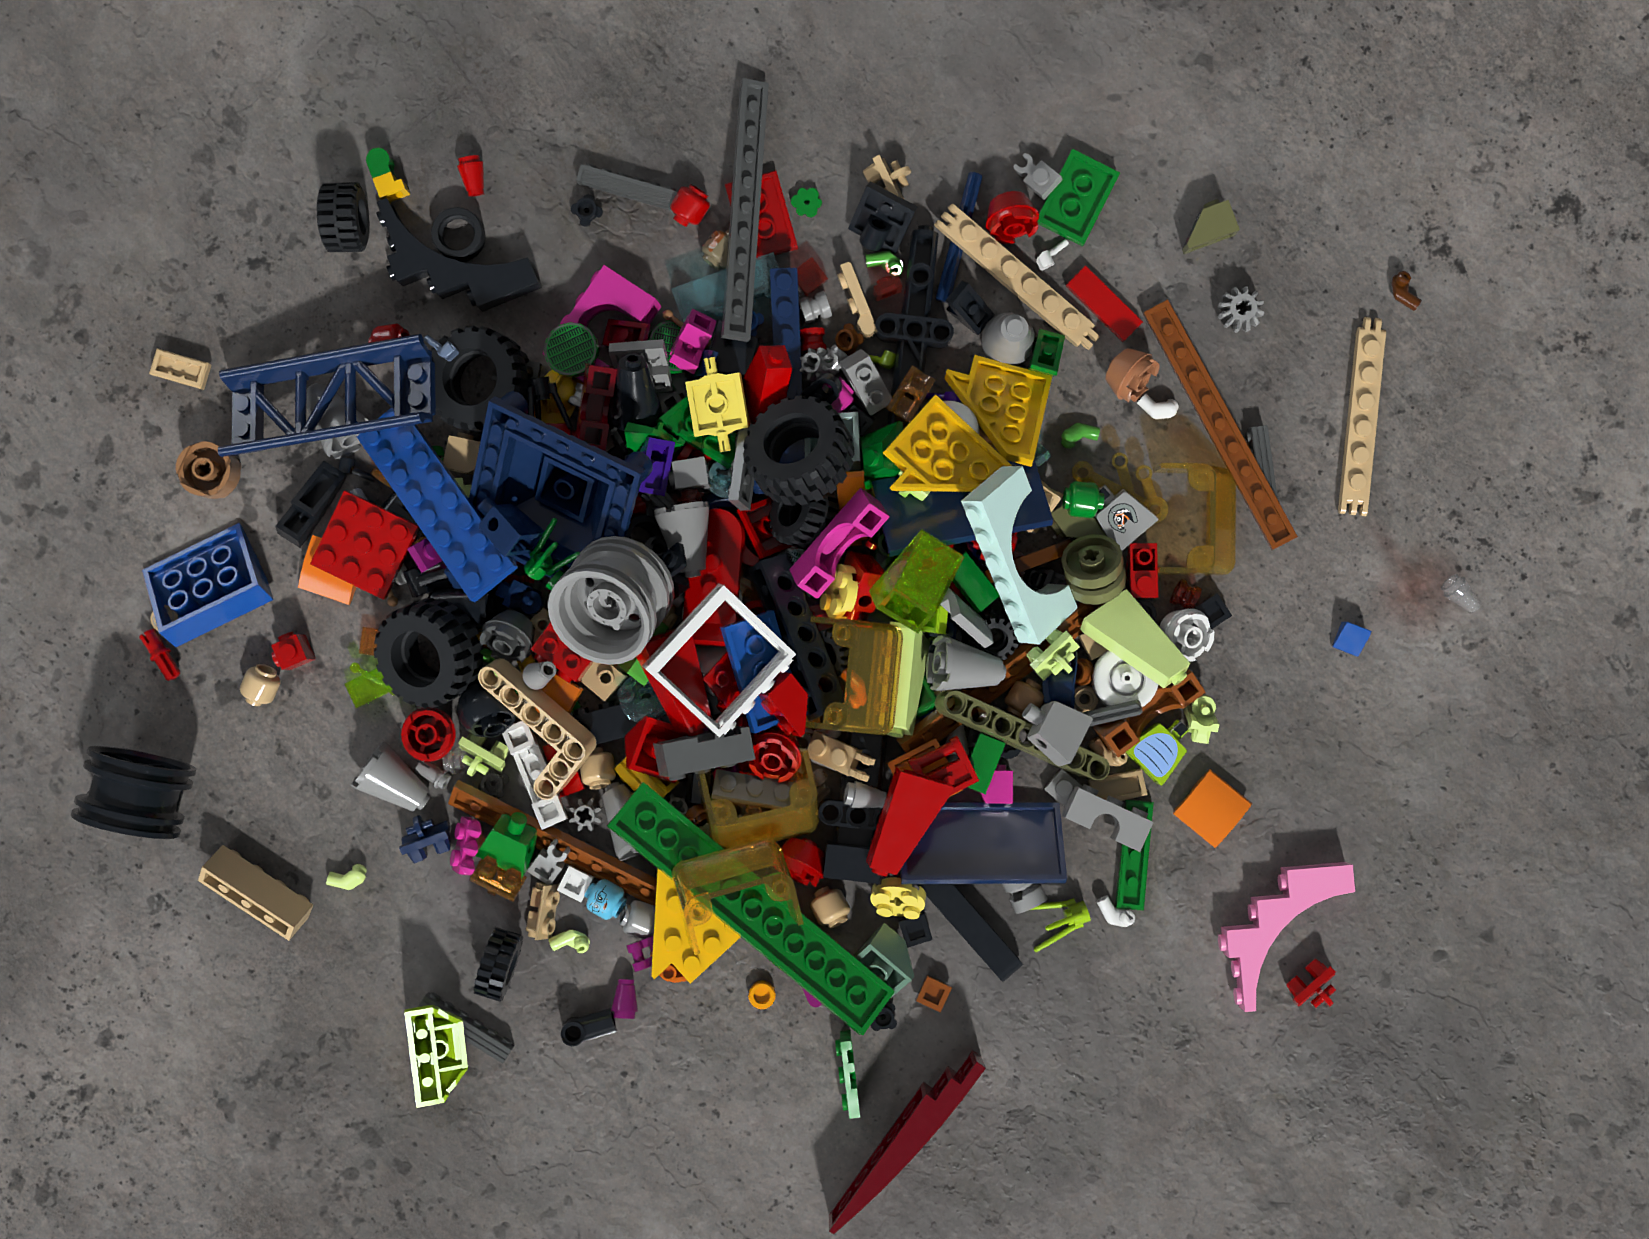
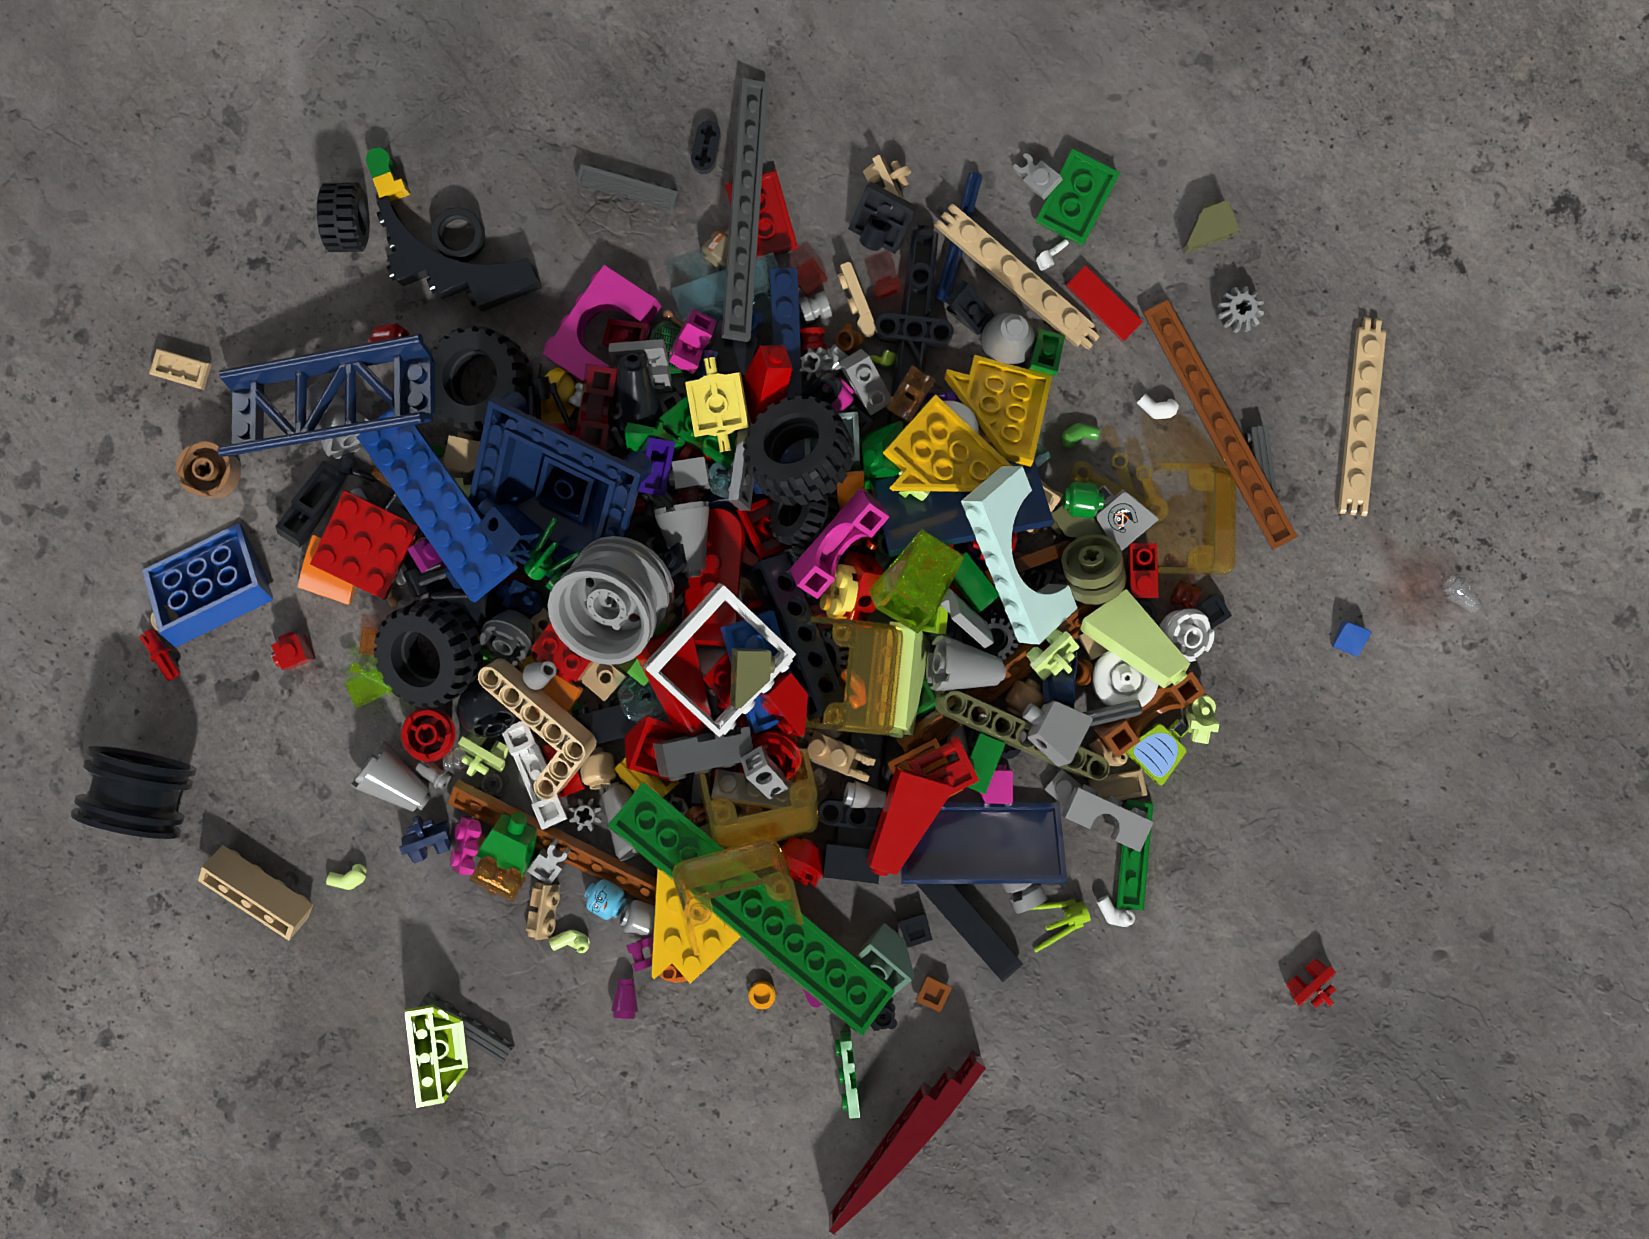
(260, 685): tan head -> none
(446, 351): sand blue hand -> none
(472, 174): red cone -> none
(498, 964): black wheel -> none
(570, 349): tile -> none
(575, 883): white plate -> none
(583, 203): black plate -> none
(591, 1027): black piece -> none
(690, 205): red head -> none
(712, 149): none -> black beam
(749, 673): none -> olive slope
(764, 773): none -> light grey leg
(810, 195): green plant -> none
(830, 907): tan head -> none
(886, 260): bright green arm -> none
(897, 899): light yellow plate -> none
(1011, 217): red cone -> none
(1091, 704): tan plate -> none
(1130, 374): nougat cone -> none
(1212, 808): orange slope -> none
(1270, 914): bright pink arch -> none
(1401, 292): reddish brown arm -> none

